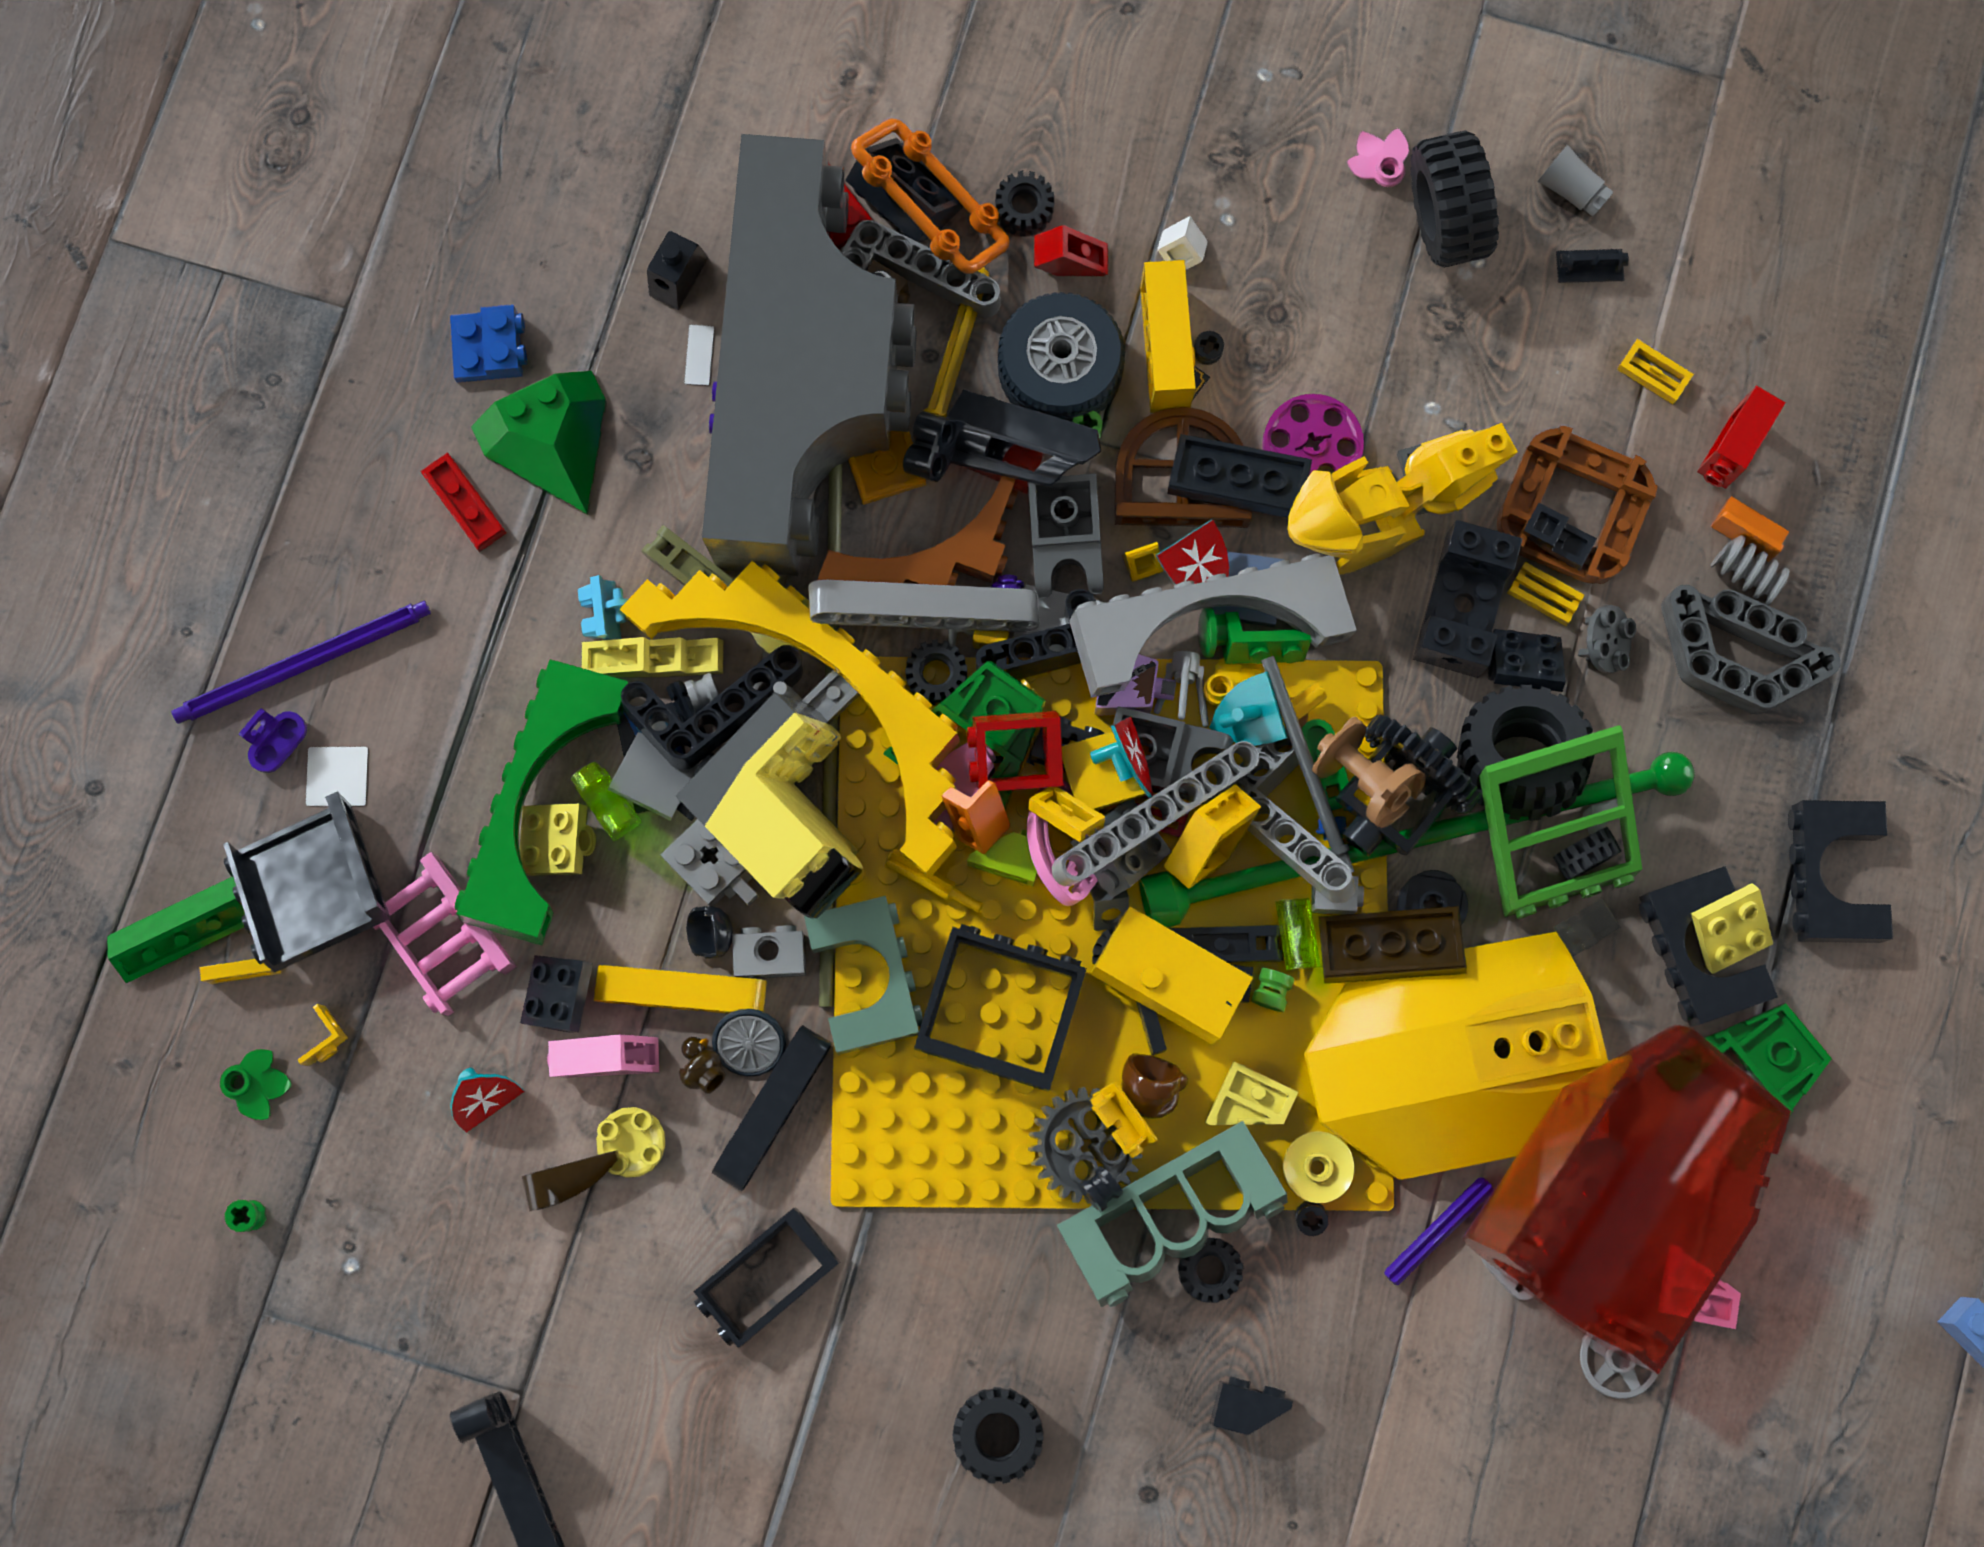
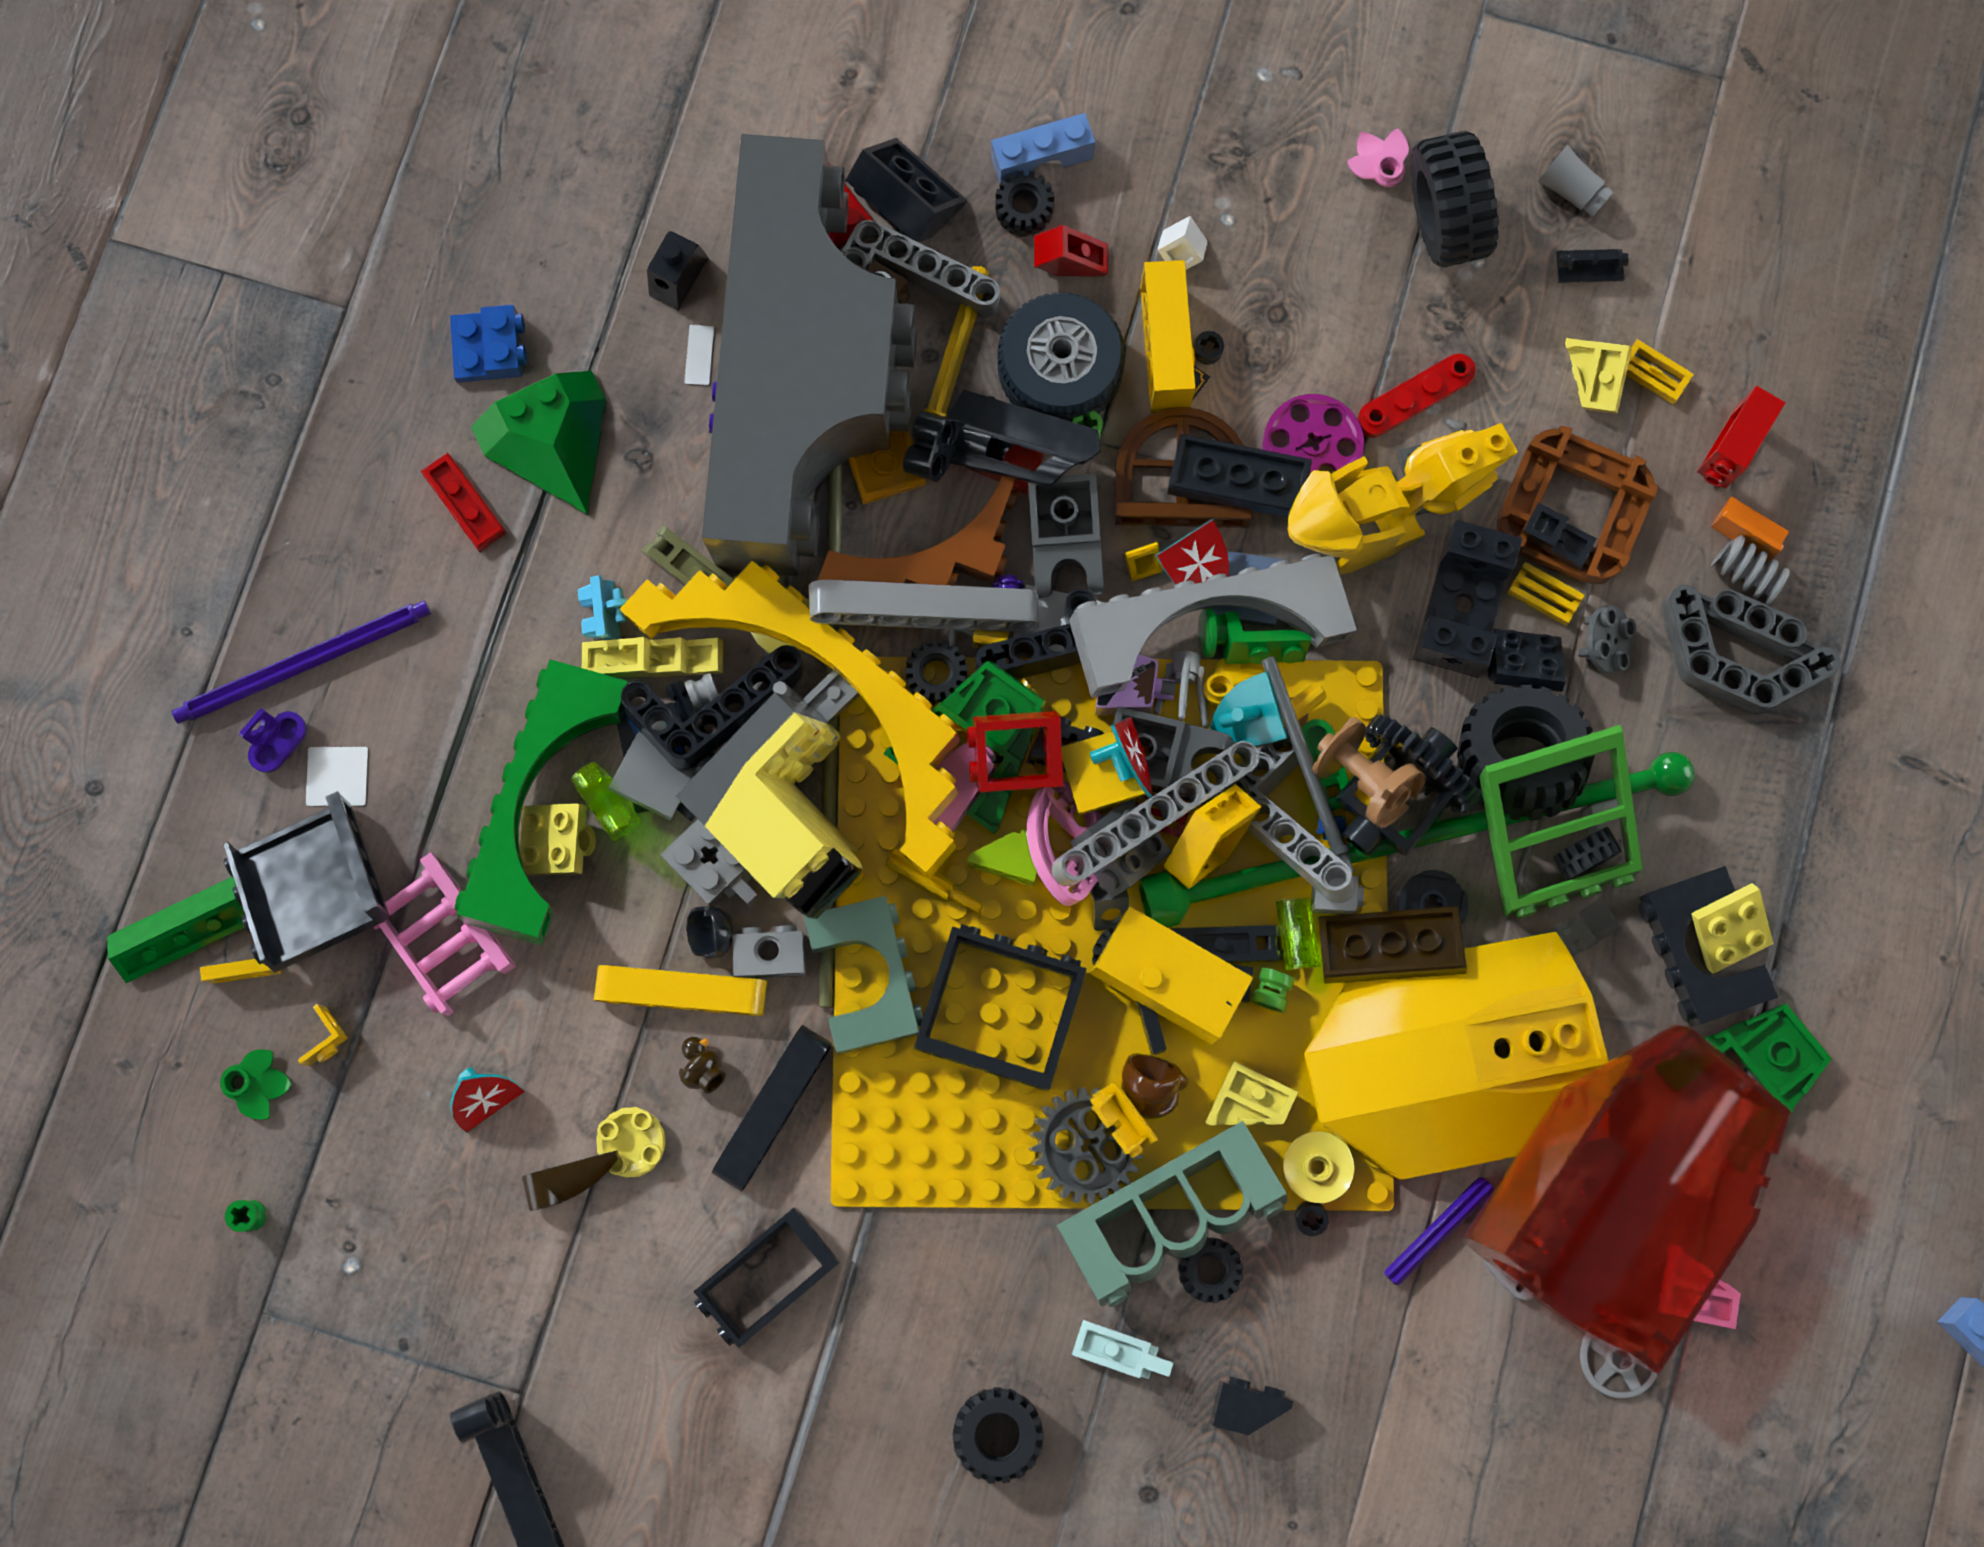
(556, 993): black plate -> none
(603, 1056): bright pink slope -> none
(749, 1042): light grey wheel -> none
(918, 148): orange bar -> none
(979, 818): orange panel -> none
(1062, 140): none -> medium blue arch
(1063, 813): yellow tile -> none
(1100, 1189): black wheel -> none
(1119, 1351): none -> light aqua hinge
(1416, 395): none -> red plate
(1599, 373): none -> light yellow wing
(1818, 912): black arch -> none

